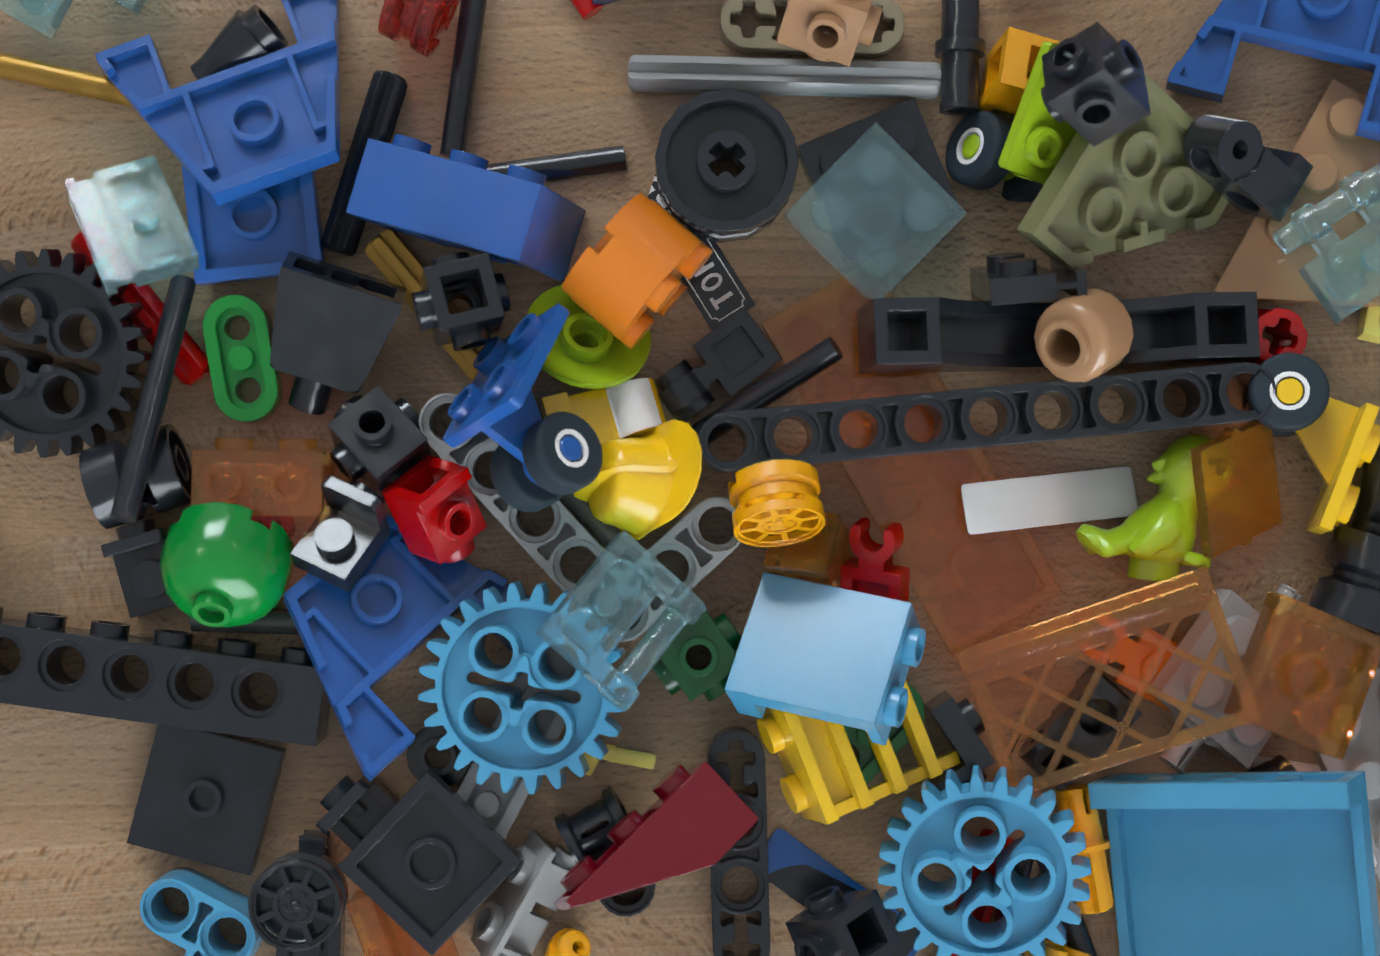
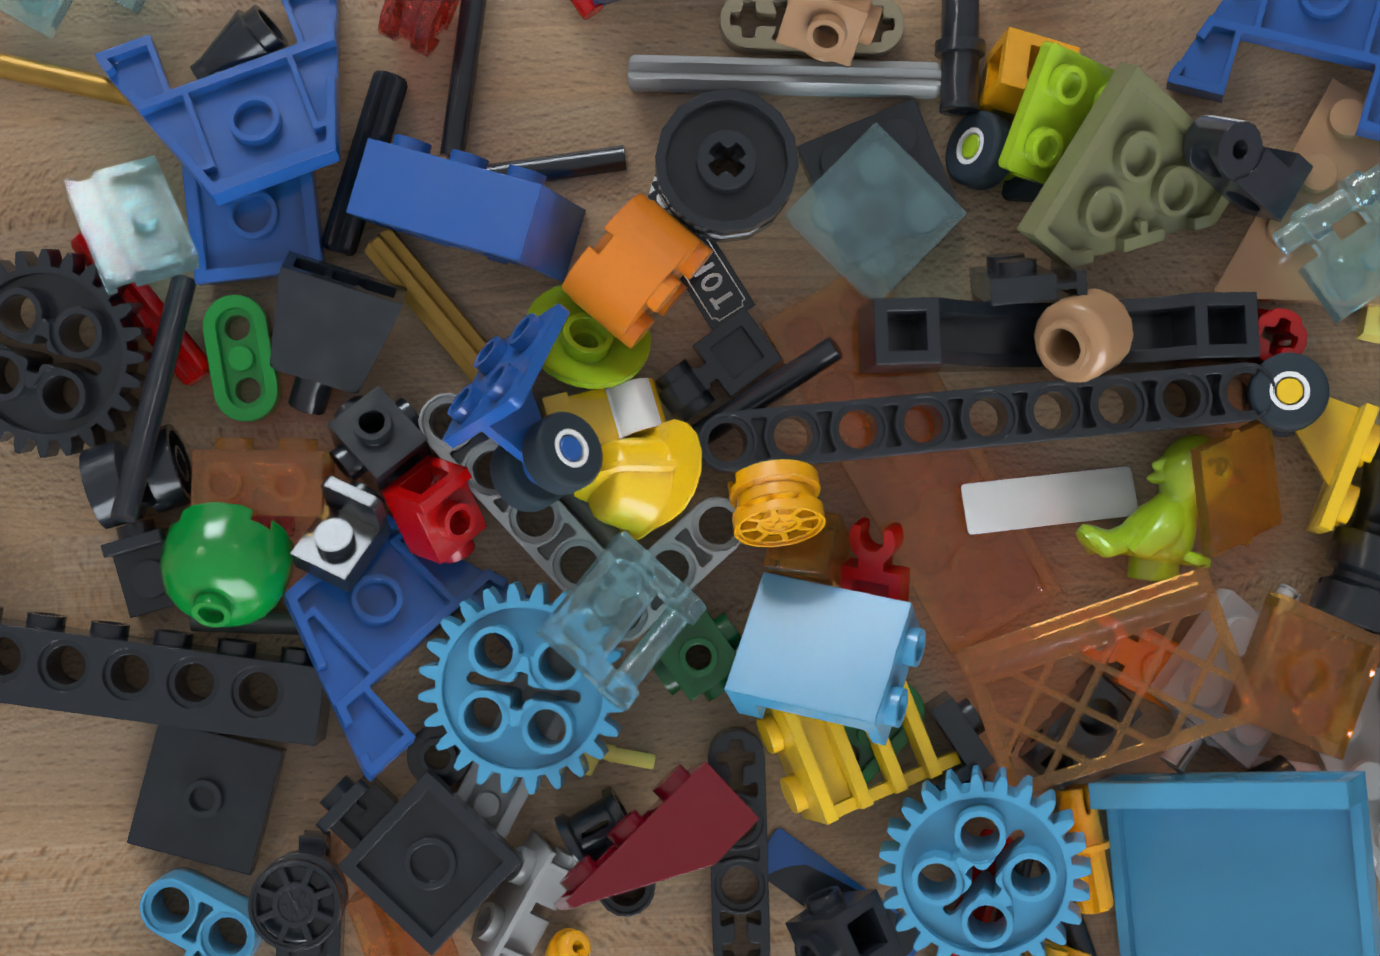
(466, 279): black brick -> none
(1095, 84): black brick -> none

